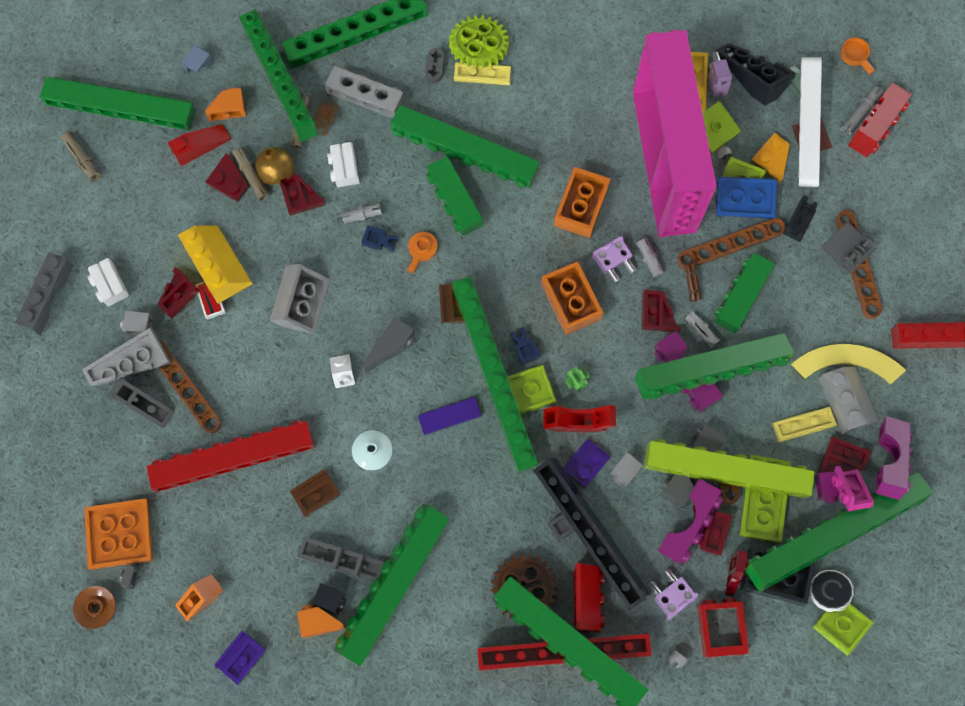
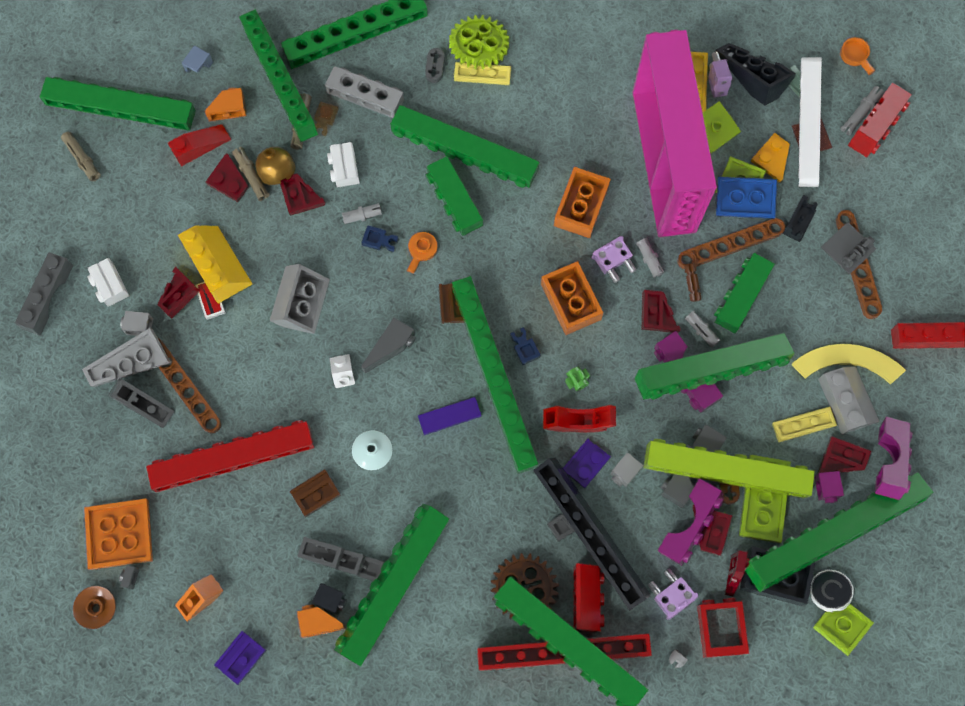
(531, 389): lime plate -> none
(723, 151): light grey hinge -> none
(851, 489): dark pink bracket -> none

